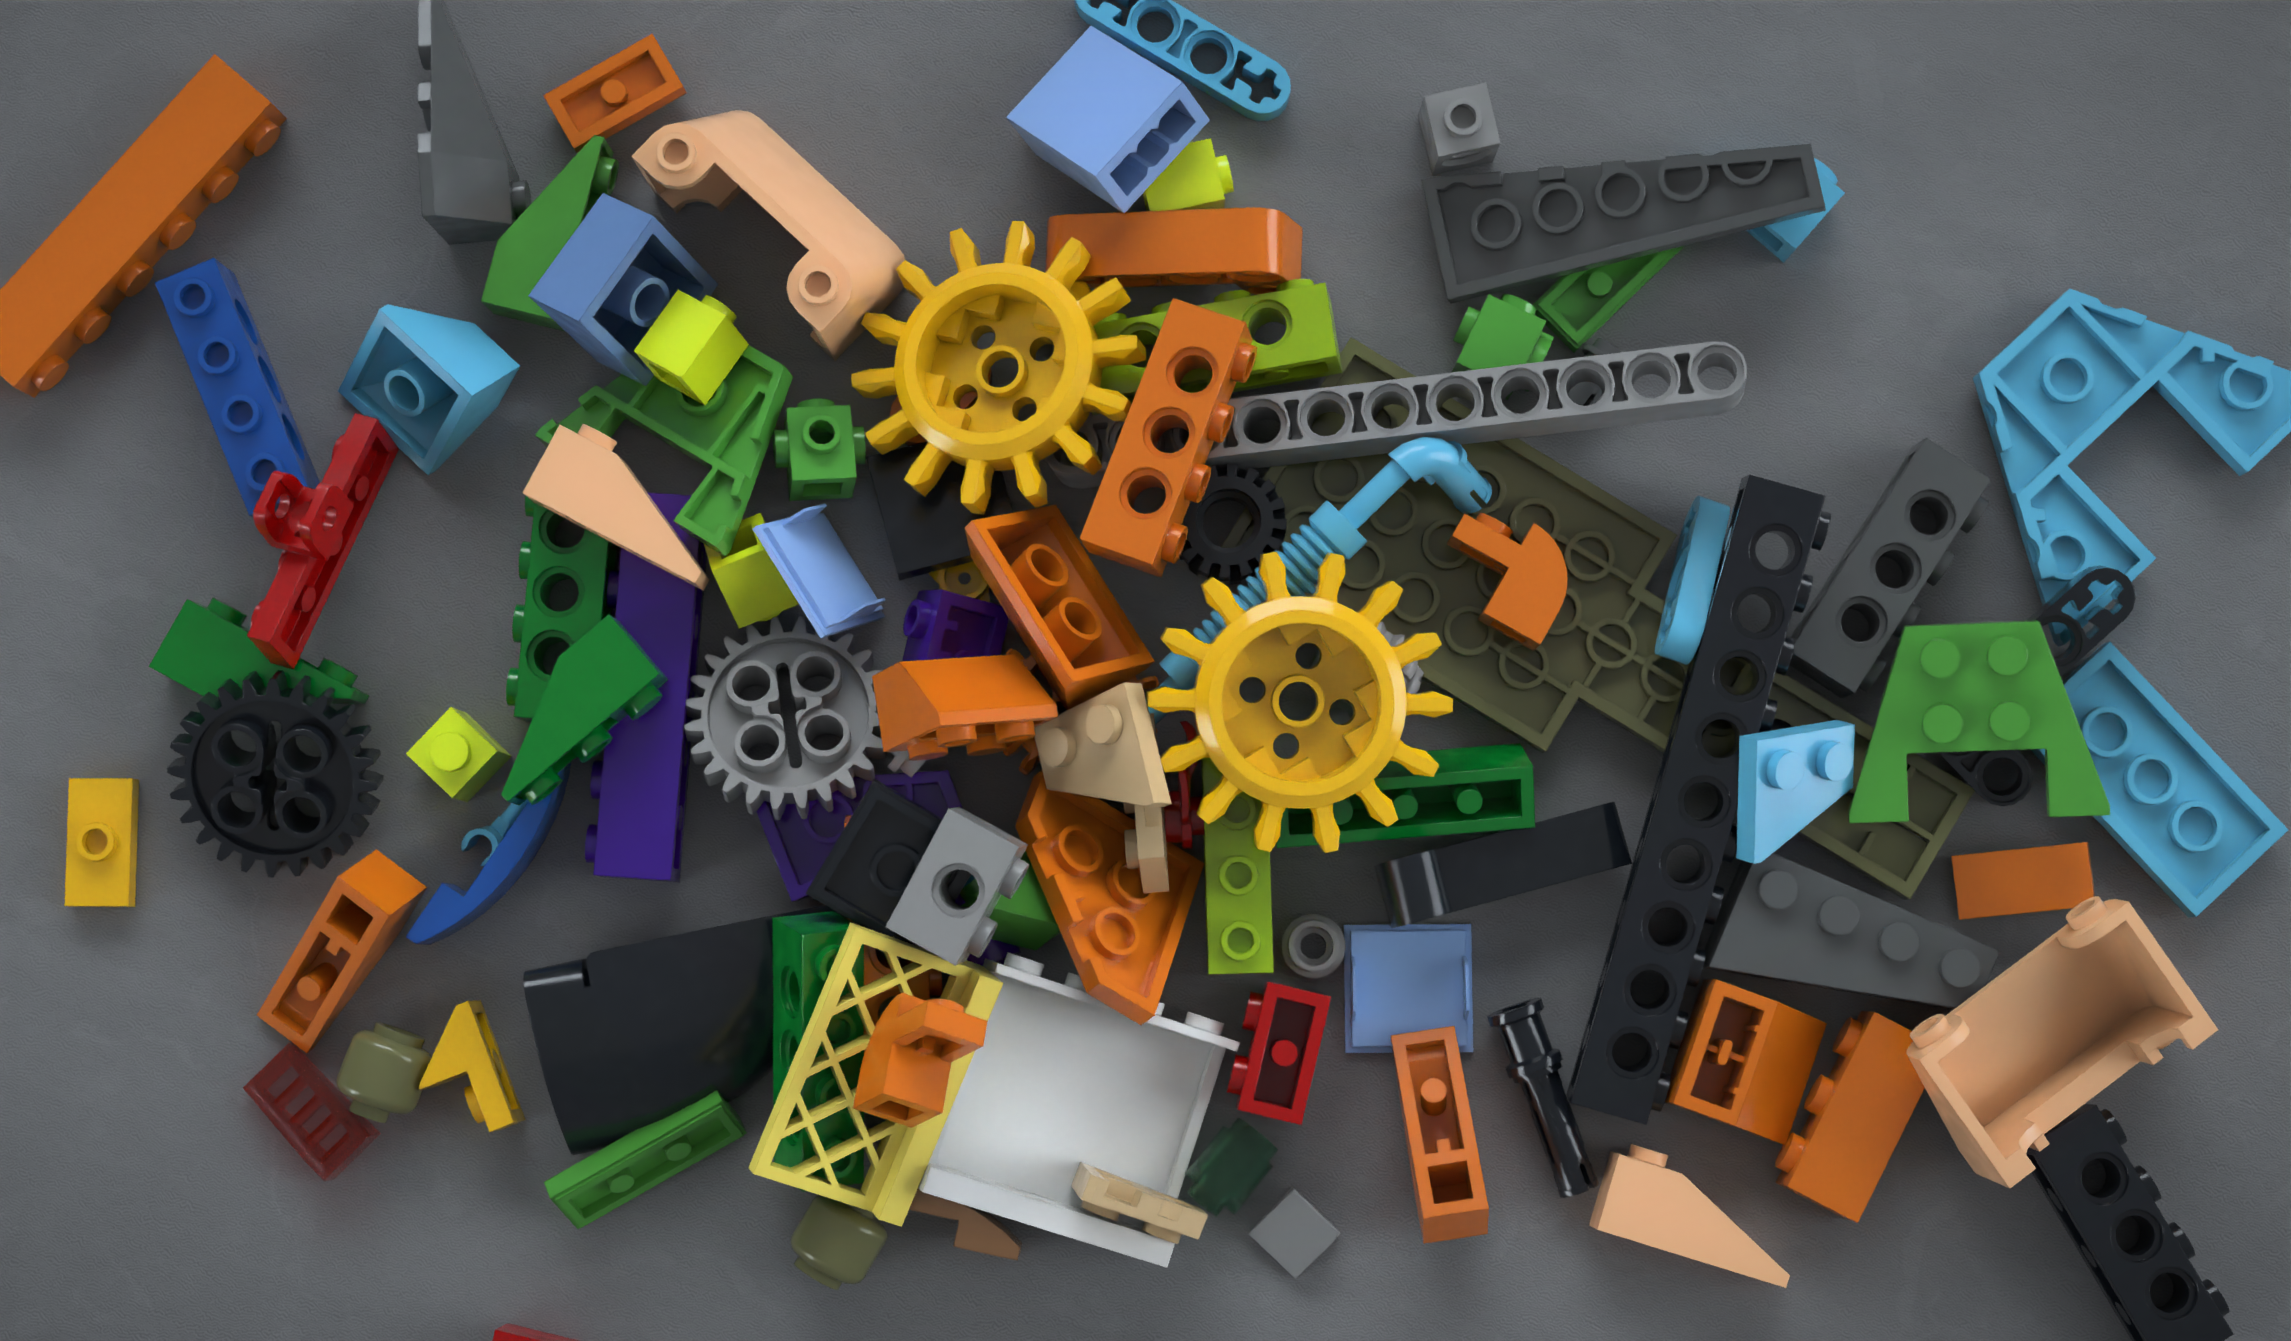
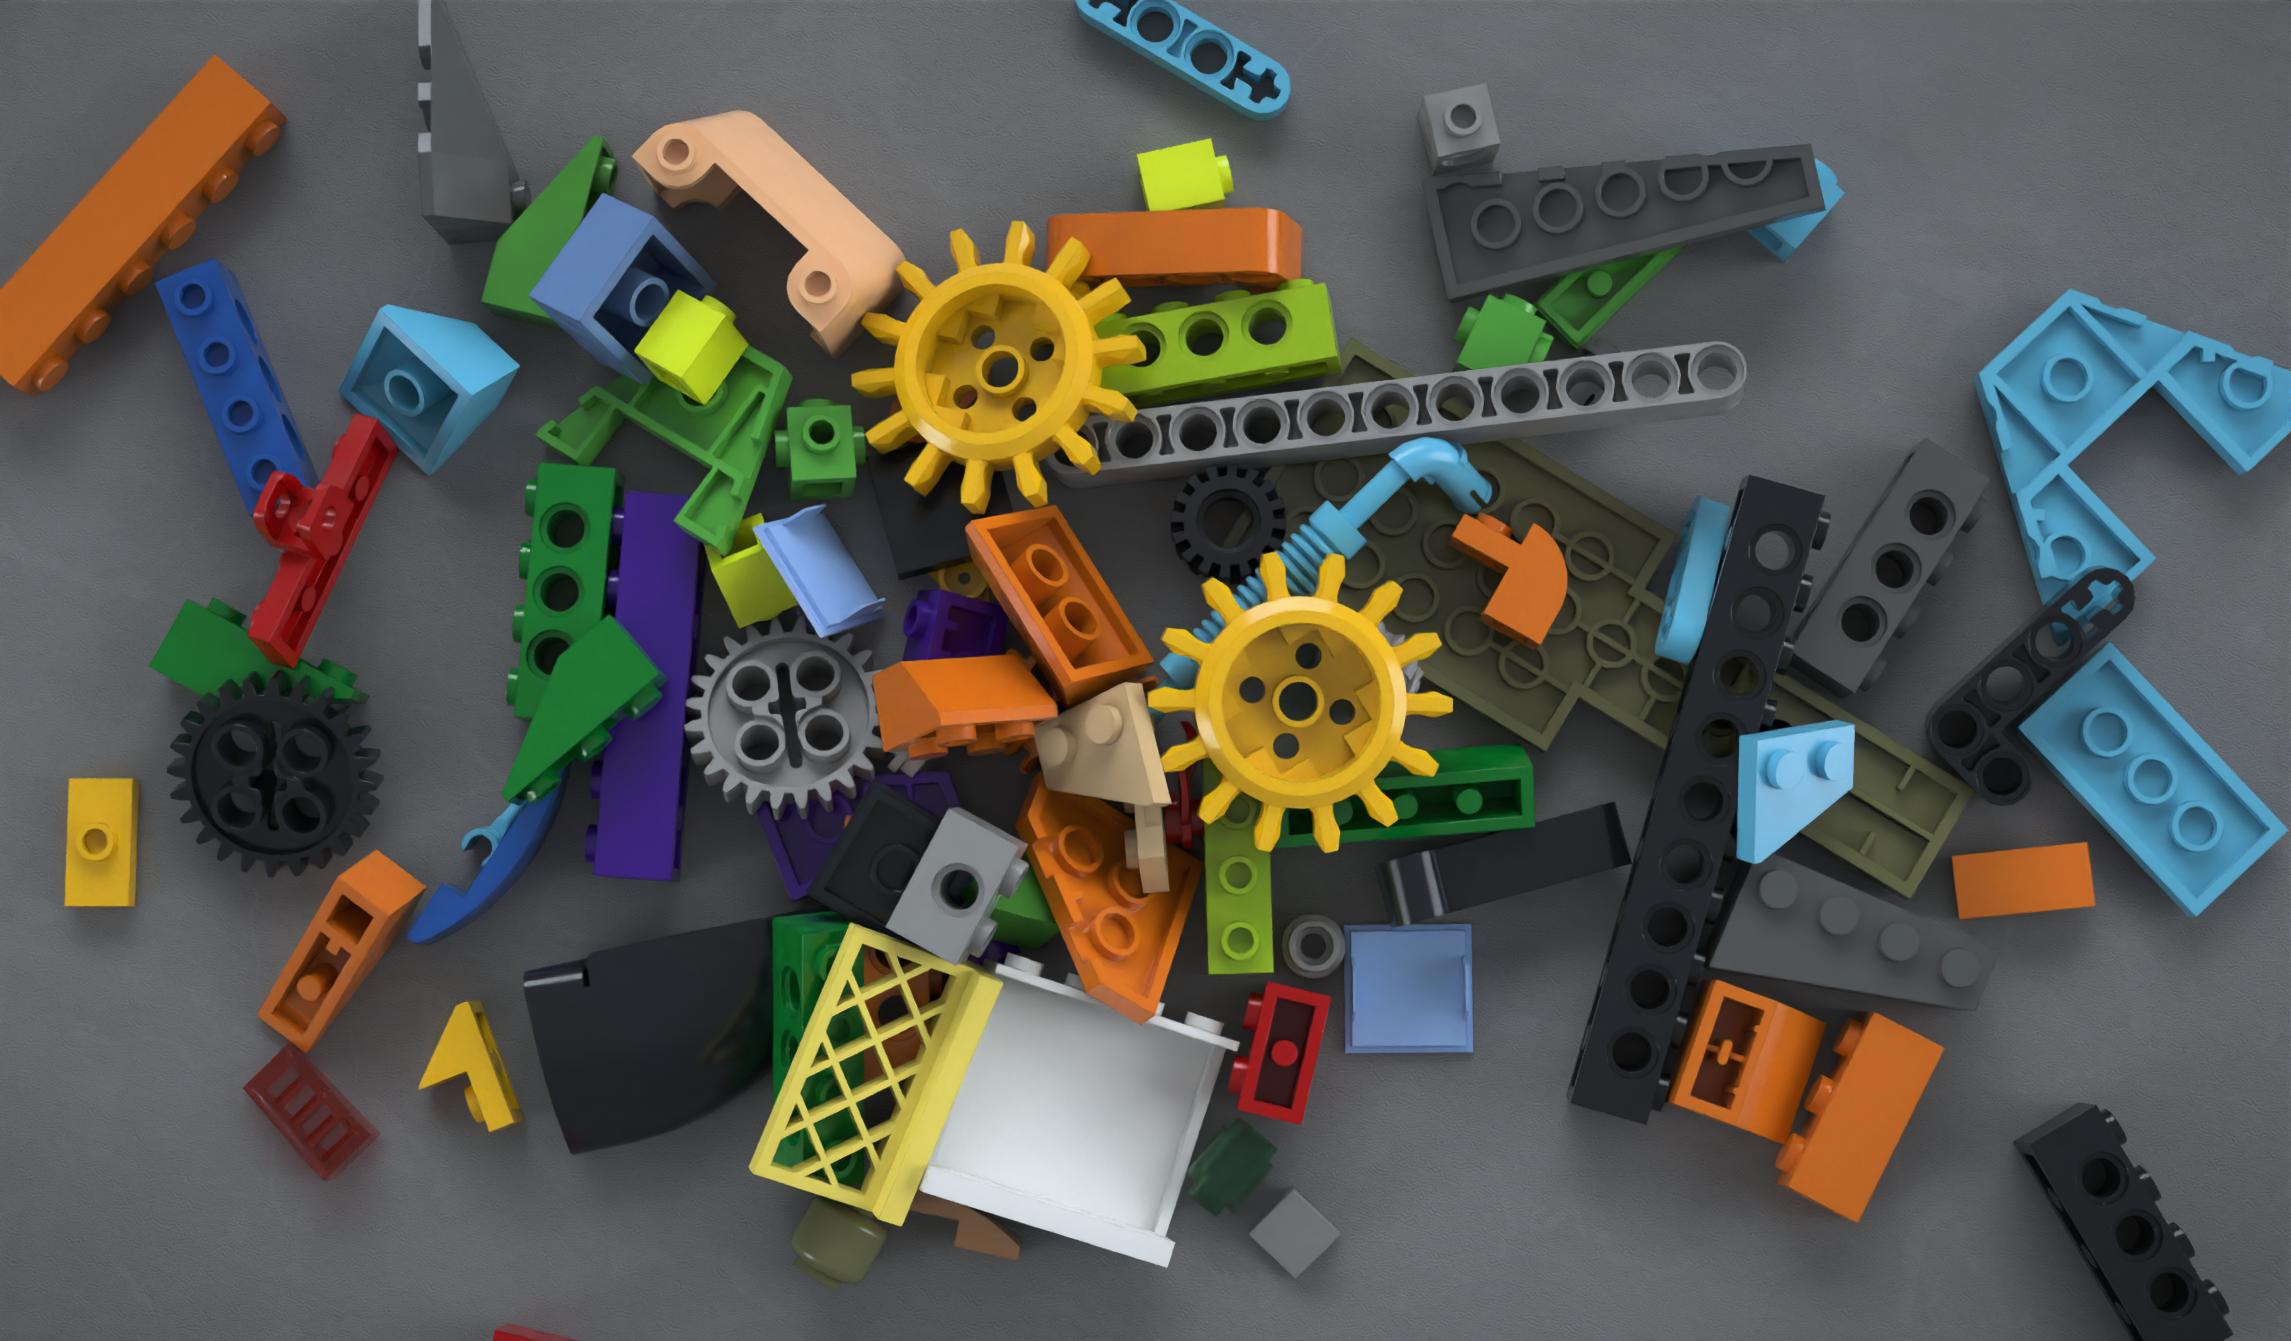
(383, 1072): olive head -> none
(458, 754): neon yellow brick -> none
(601, 494): light nougat slope -> none
(615, 93): orange plate -> none
(644, 1159): bright green tile -> none
(911, 1058): orange brick -> none
(1108, 118): light blue brick -> none
(1112, 1195): tan wing -> none
(1187, 341): orange brick -> none
(1440, 1135): orange slope -> none
(1536, 1069): black pin -> none
(1670, 1213): light nougat slope -> none
(1975, 692): bright green wing -> none
(2053, 1035): light nougat windscreen -> none

